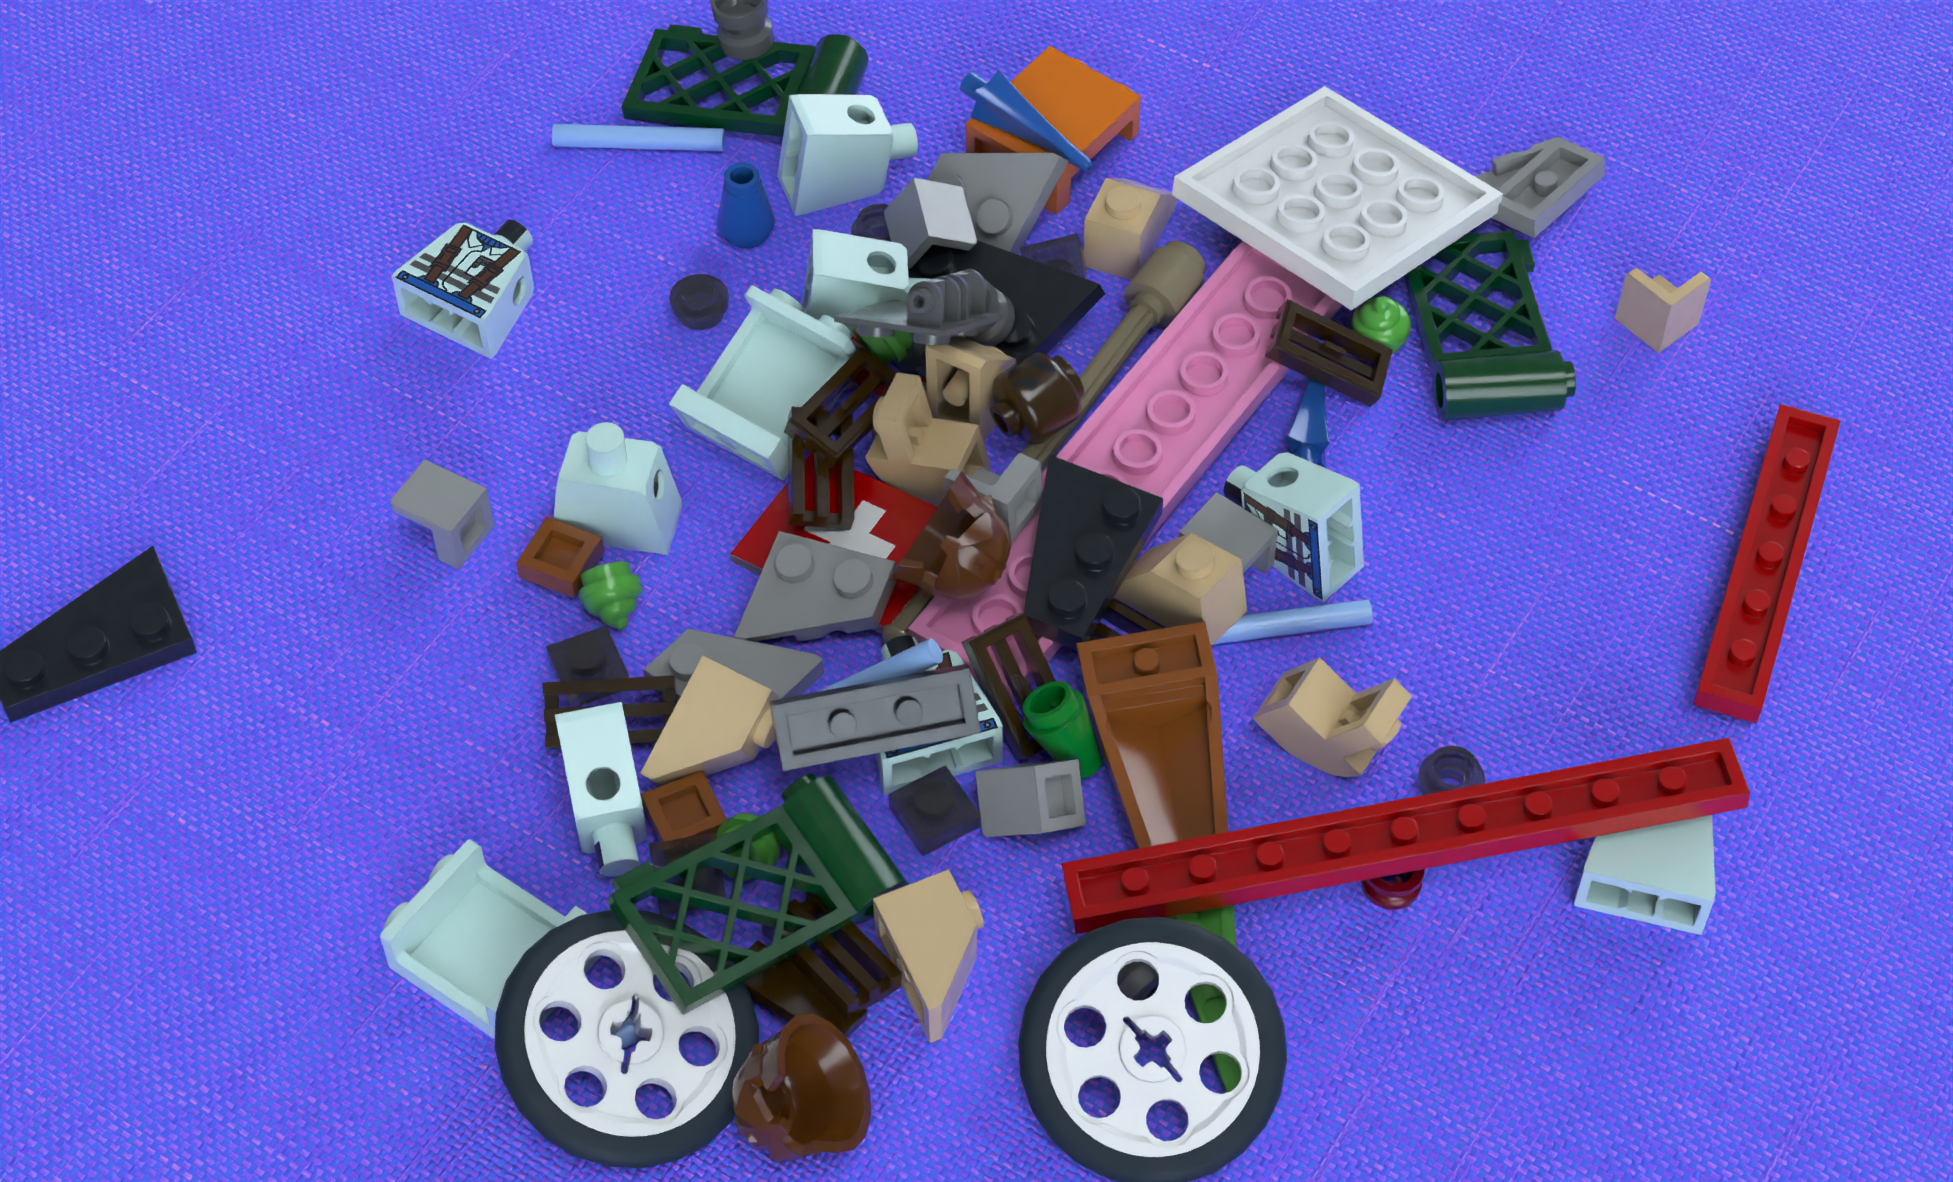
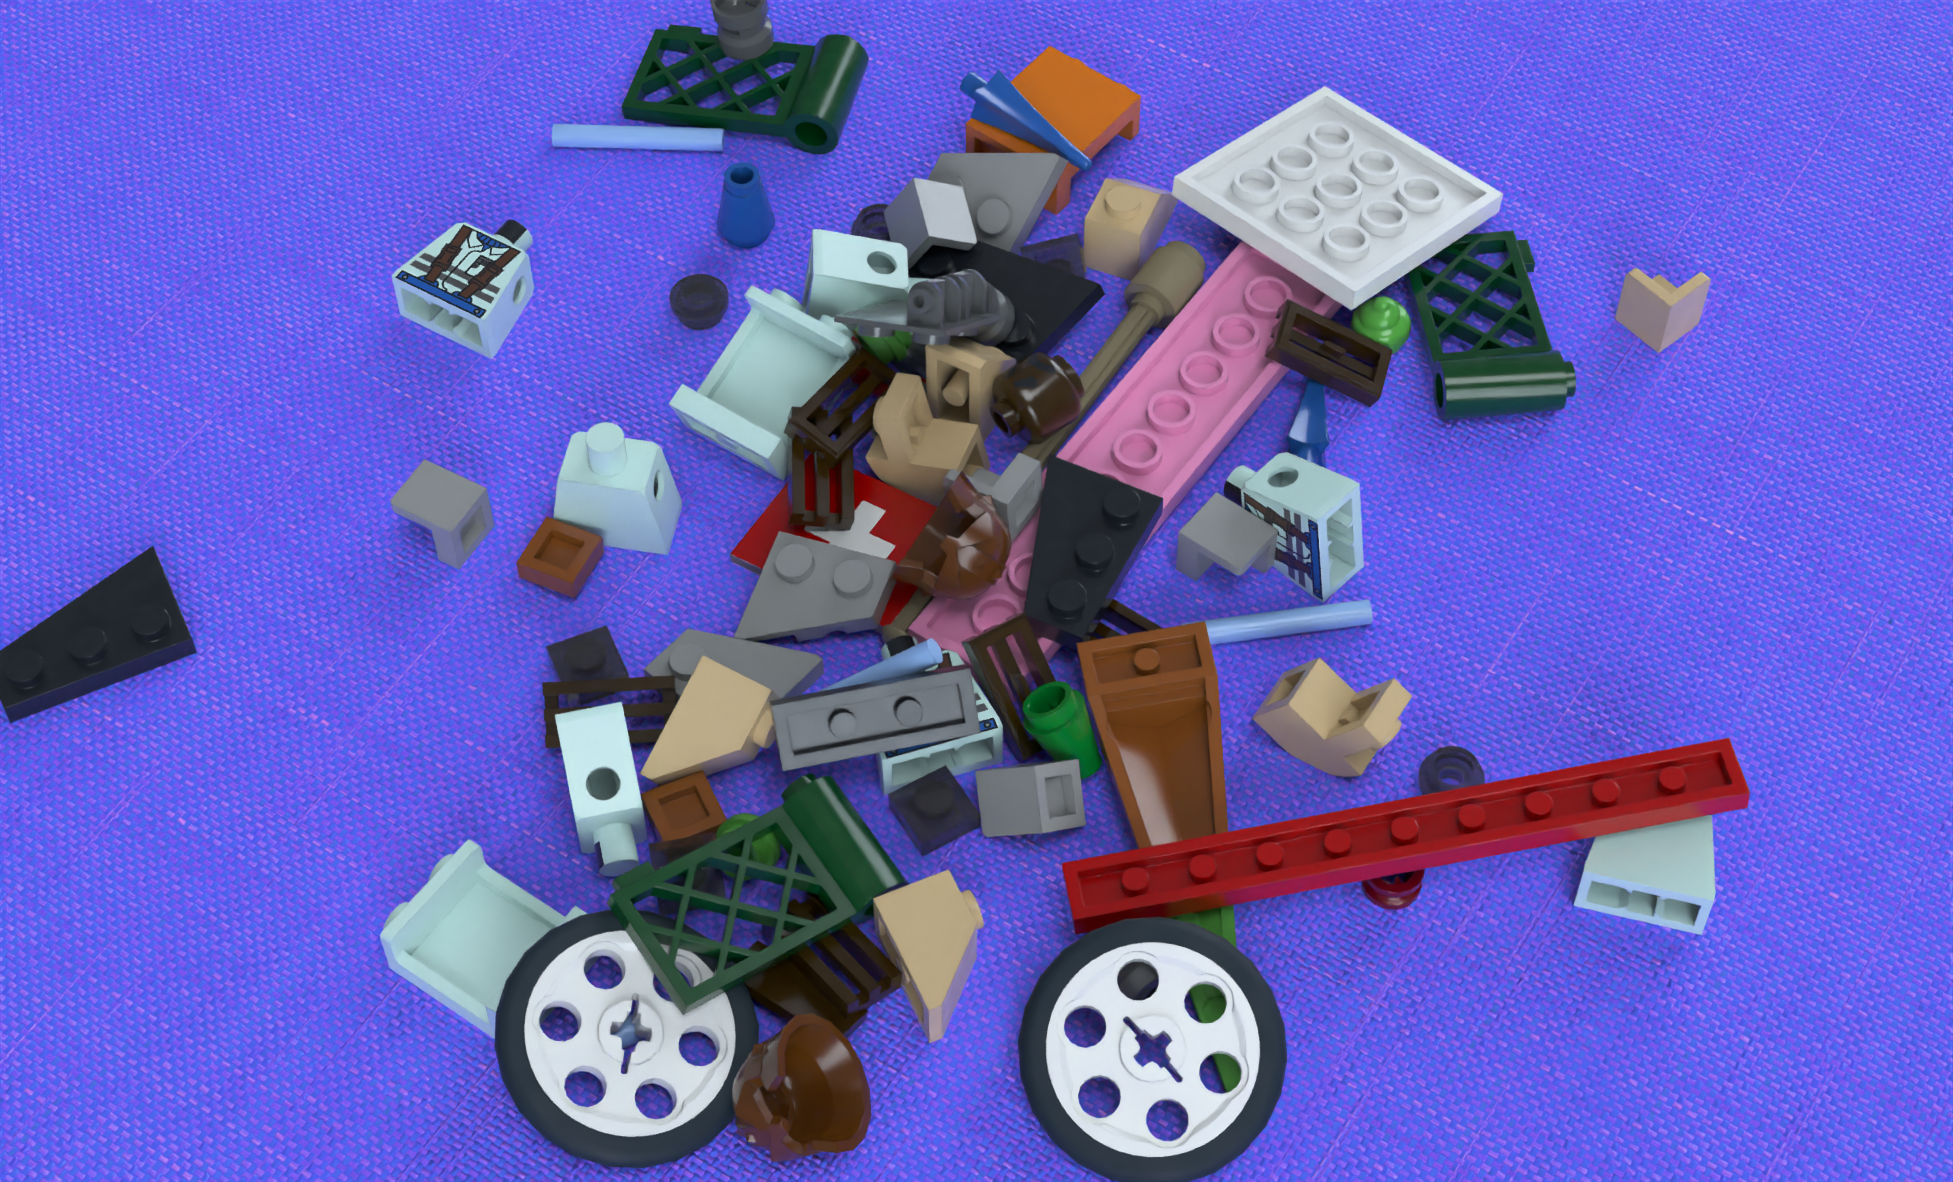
(610, 592): bright green plate -> none
(838, 150): light aqua torso -> none
(1187, 584): tan slope -> none
(1542, 182): light grey wing -> none
(1767, 564): red plate -> none

